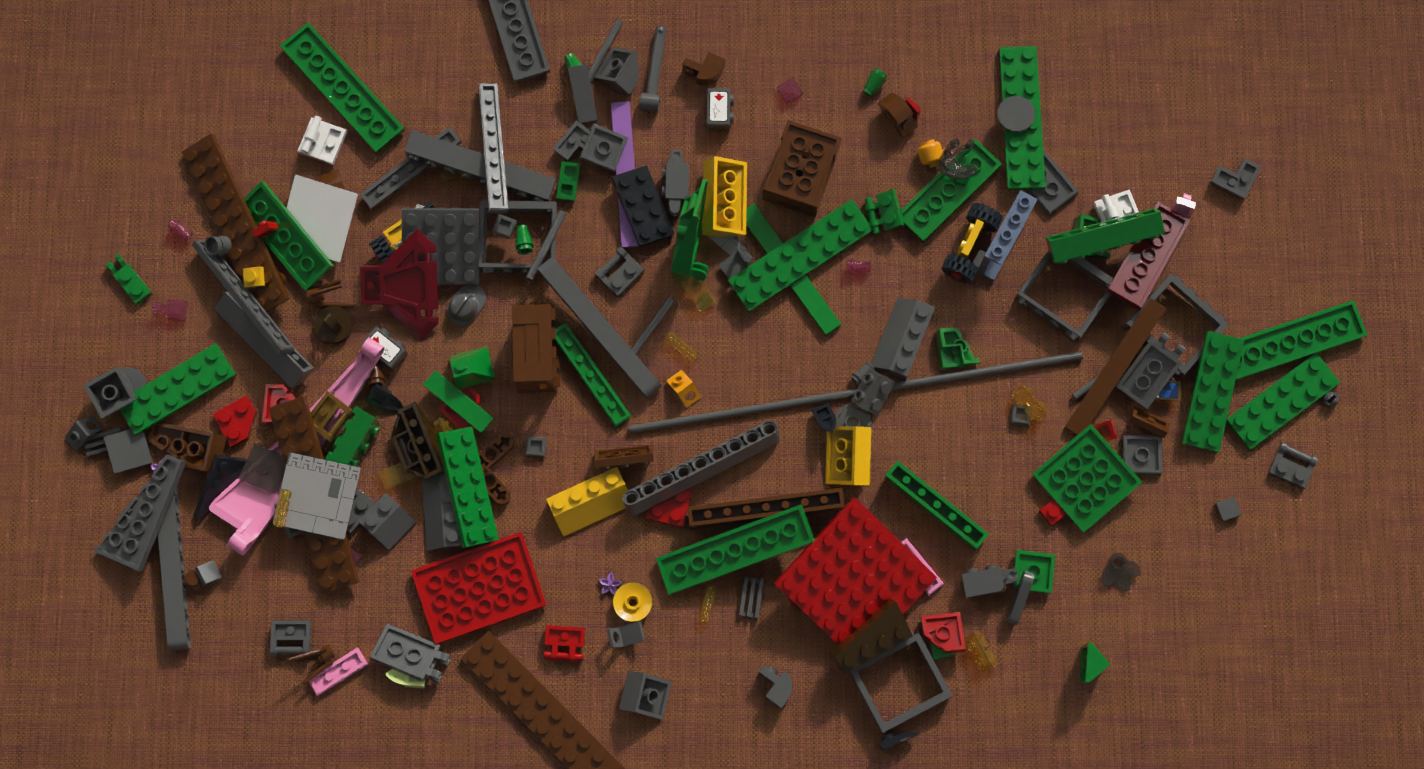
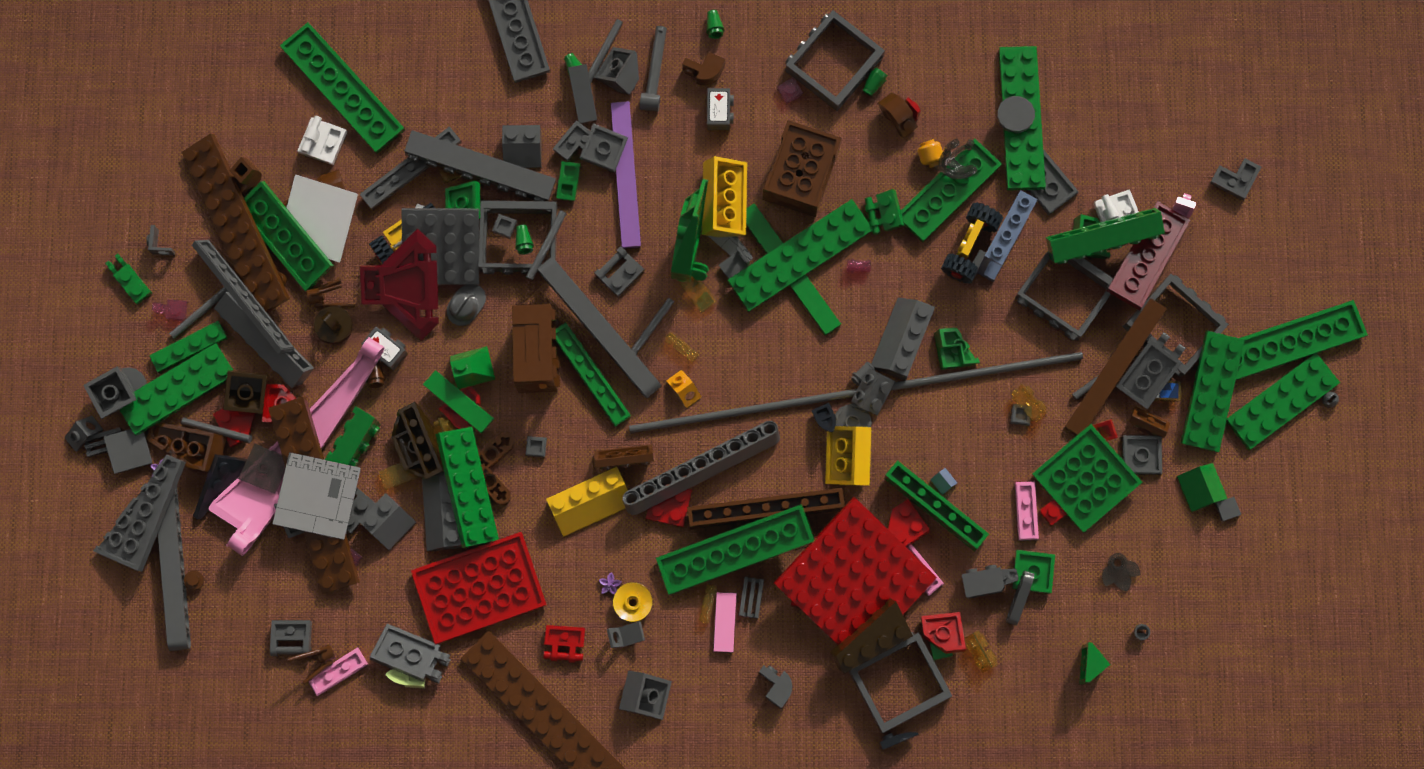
(152, 243): none -> dark grey bracket
(176, 227): clear pink pin -> none
(188, 346): none -> green plate
(198, 313): none -> dark grey bar
(208, 573): dark grey tile -> none
(217, 245): dark grey wheel -> none
(217, 430): none -> dark grey bar
(245, 174): none -> reddish brown brick
(245, 391): none -> dark brown slope
(253, 277): yellow plate -> none
(264, 229): red plate -> none
(282, 508): clear yellow axle -> none
(325, 411): pearl gold plate -> none
(383, 399): black plate -> none
(463, 196): none -> green plate
(493, 148): tile -> none
(522, 145): none -> dark grey slope
(642, 206): black plate -> none
(677, 182): dark grey hinge -> none
(714, 25): none -> green cone
(724, 622): none -> bright pink tile
(835, 102): none -> dark grey window
(907, 524): none -> red plate
(943, 481): none -> slope
(1026, 511): none -> bright pink tile
(1140, 635): none -> dark grey hinge
(1201, 487): none -> green slope
(1290, 471): dark grey plate -> none

